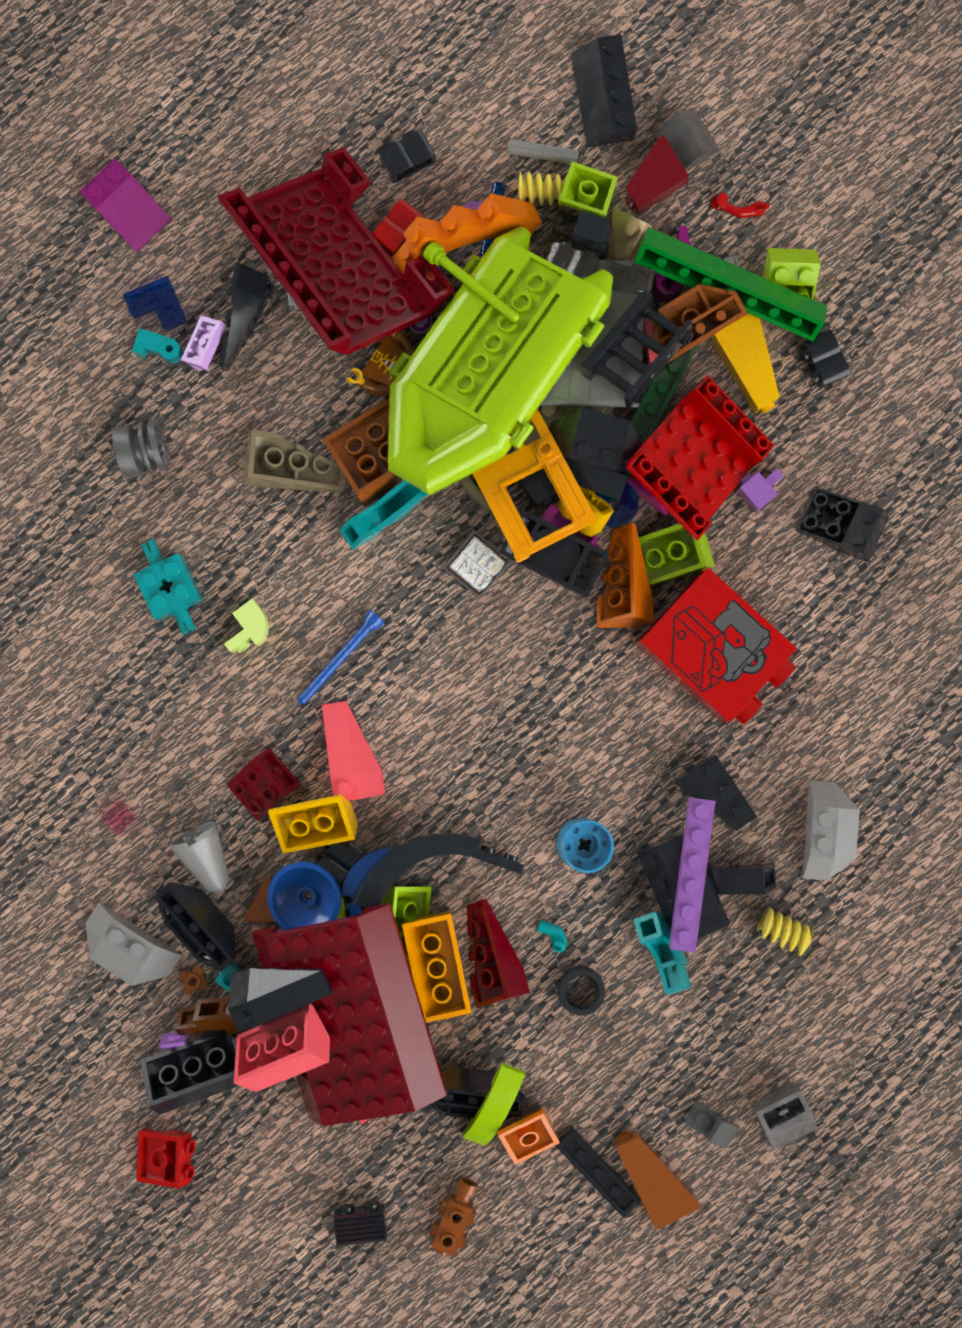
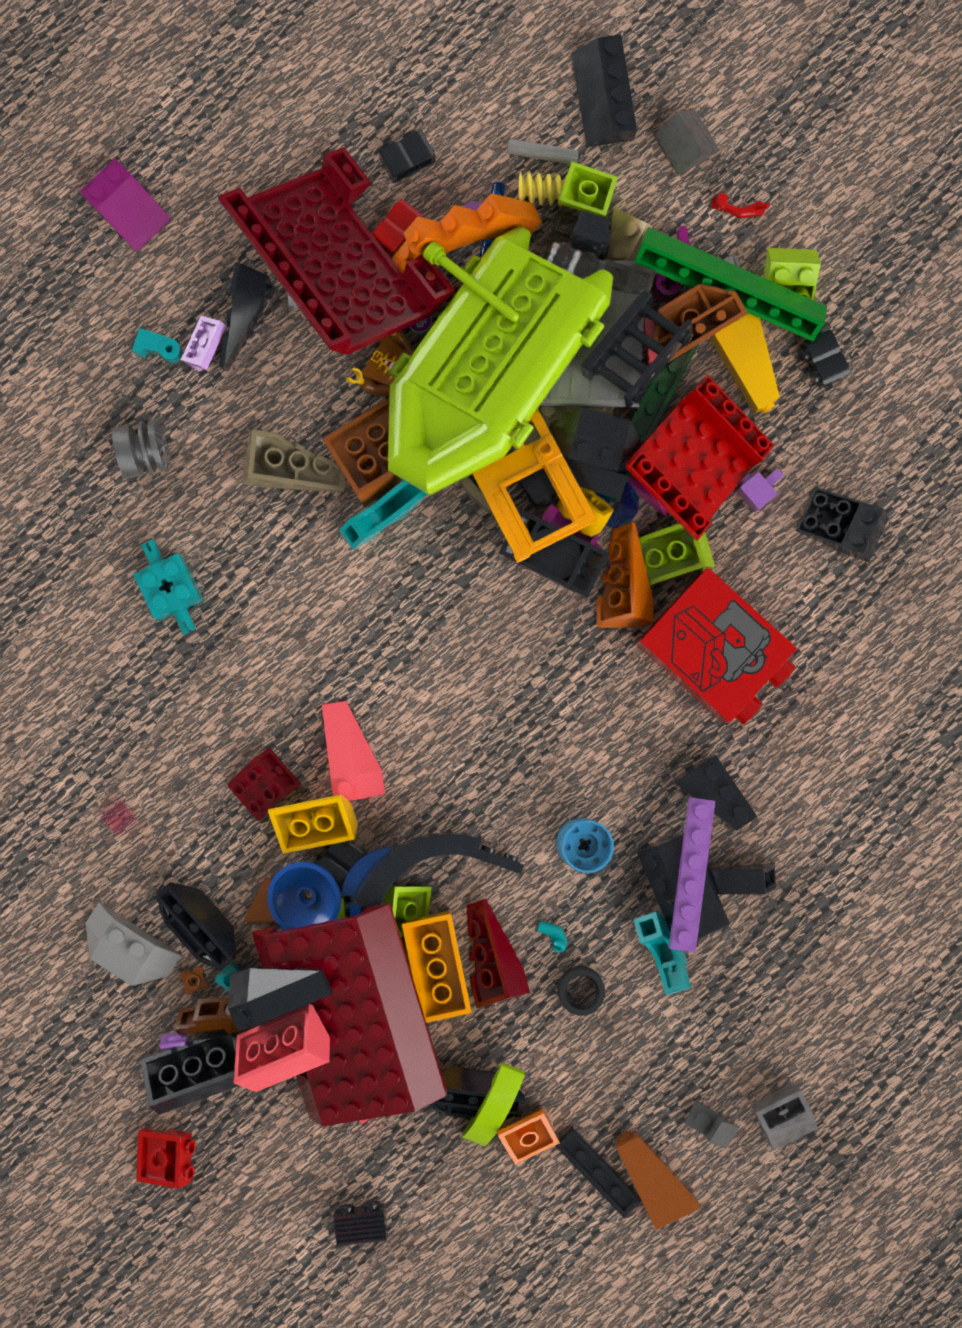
(160, 297): clear blue plate -> none
(203, 856): light grey cone -> none
(254, 625): yellowish green brick -> none
(370, 622): blue piece -> none
(448, 1224): dark orange brick -> none
(476, 564): tile -> none
(656, 177): dark red slope -> none
(785, 930): light yellow piece -> none
(829, 832): light grey wedge -> none

